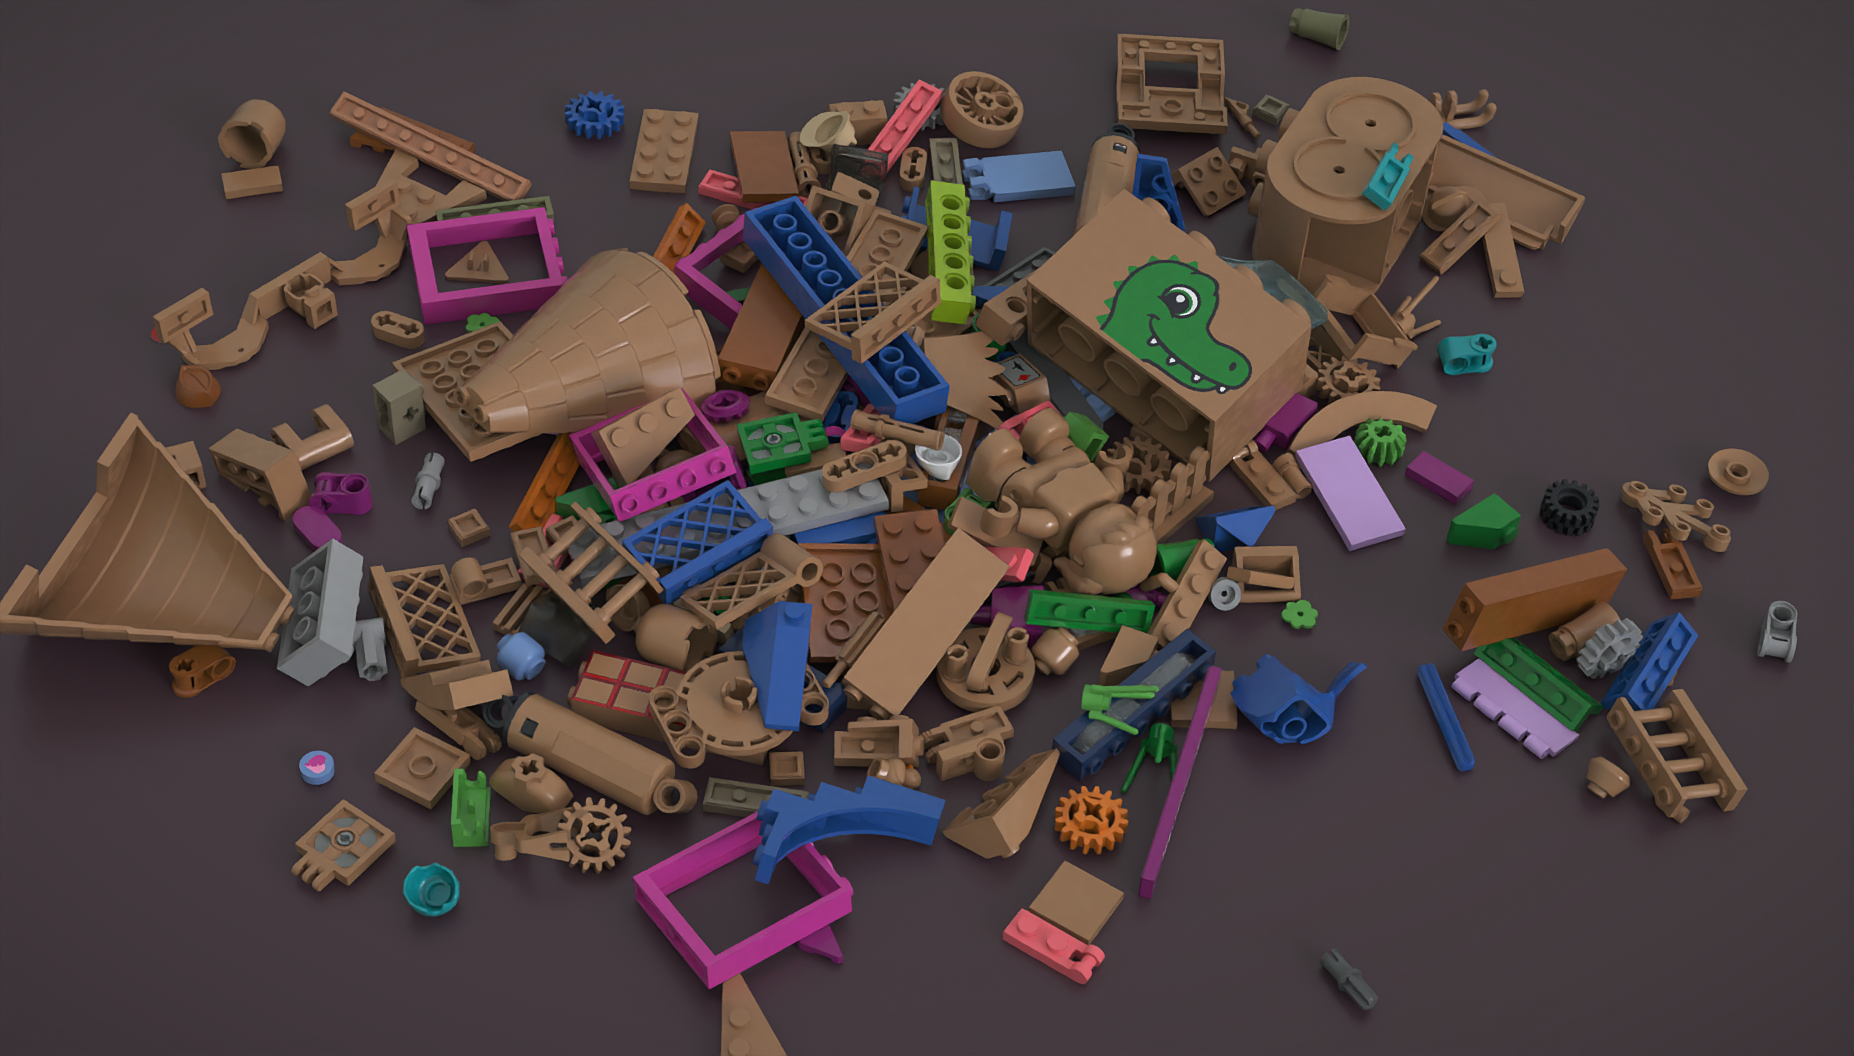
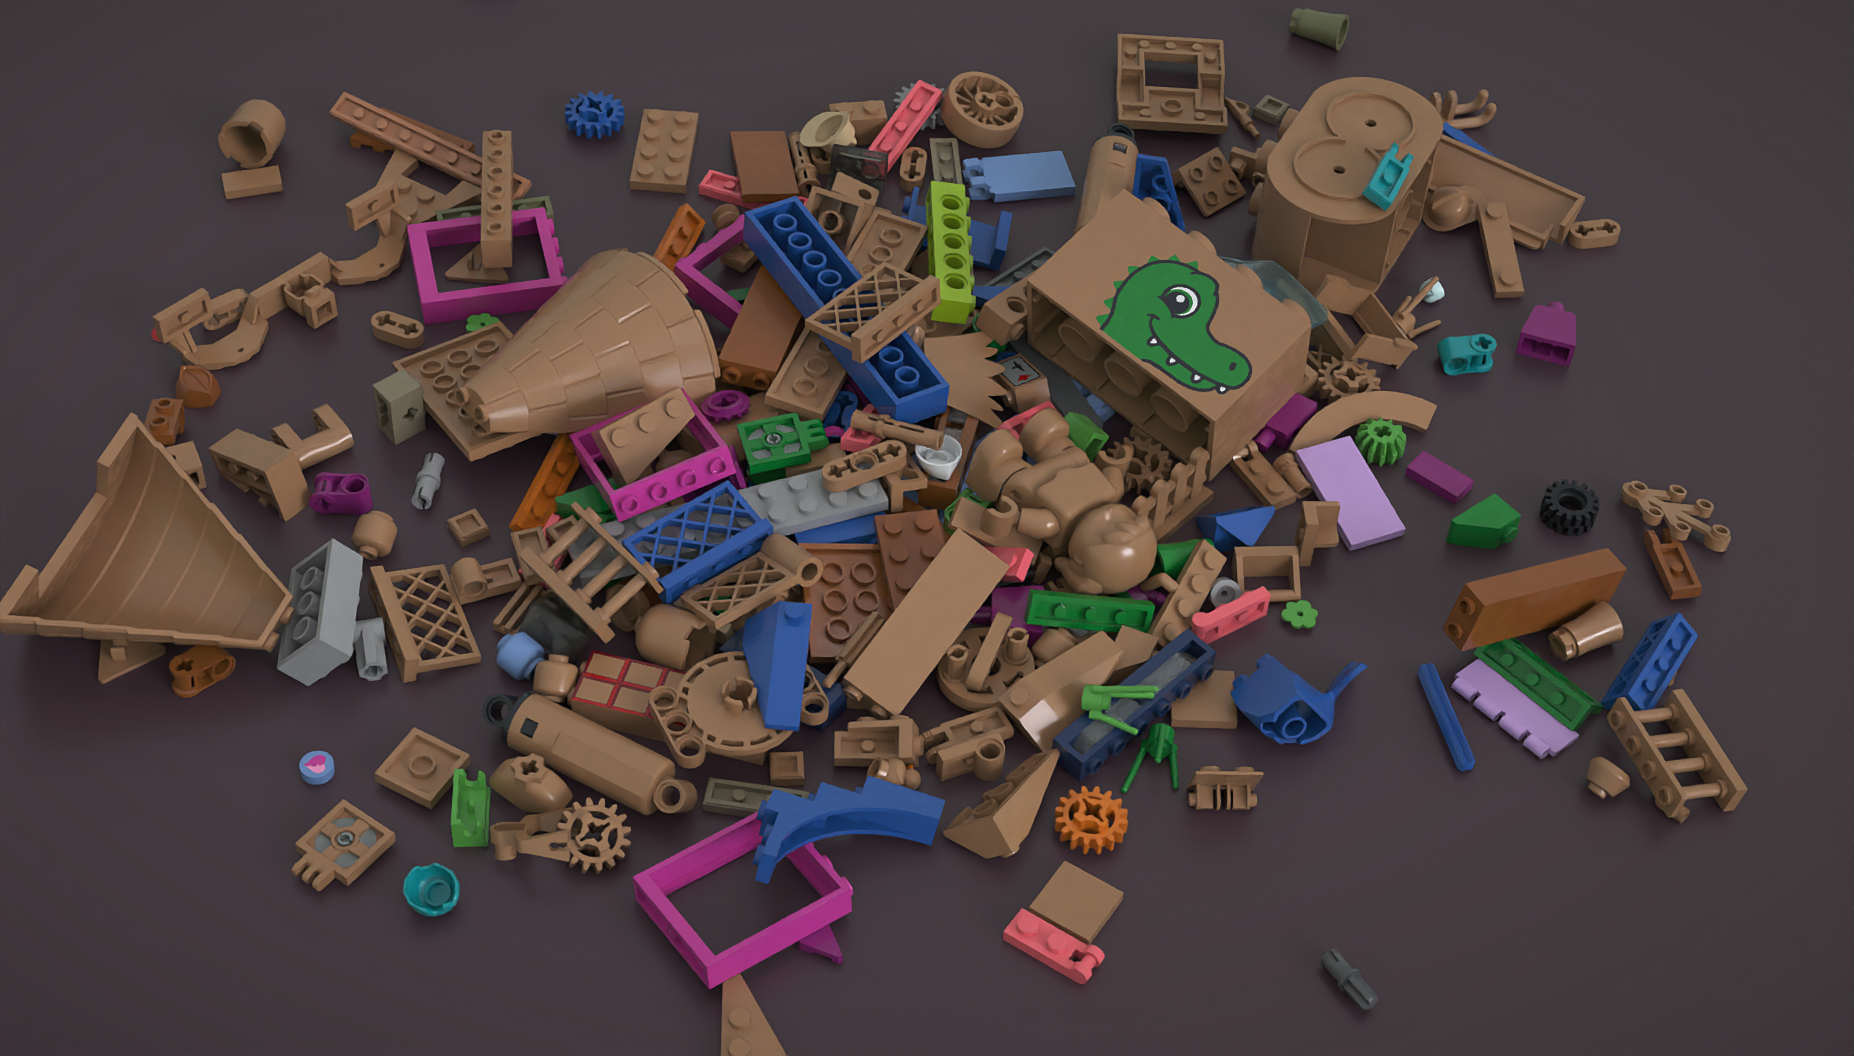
(124, 656): none -> medium nougat piece
(166, 419): none -> dark orange plate
(226, 309): none -> medium nougat beam
(315, 527): magenta tile -> none
(374, 535): none -> medium nougat head
(459, 686): medium nougat slope -> none
(463, 728): medium nougat hinge -> none
(497, 199): none -> medium nougat brick
(555, 678): none -> medium nougat head
(1052, 694): none -> medium nougat wedge
(1179, 783): magenta tile -> none
(1210, 778): none -> medium nougat hinge
(1231, 616): none -> coral plate
(1260, 578): medium nougat tile -> none
(1316, 528): none -> medium nougat panel
(1434, 294): none -> light aqua hinge
(1459, 237): medium nougat tile -> none
(1549, 334): none -> magenta torso
(1593, 233): none -> medium nougat beam
(1609, 648): light grey gear -> none
(1738, 471): medium nougat dish -> none
(1779, 631): light grey piece -> none

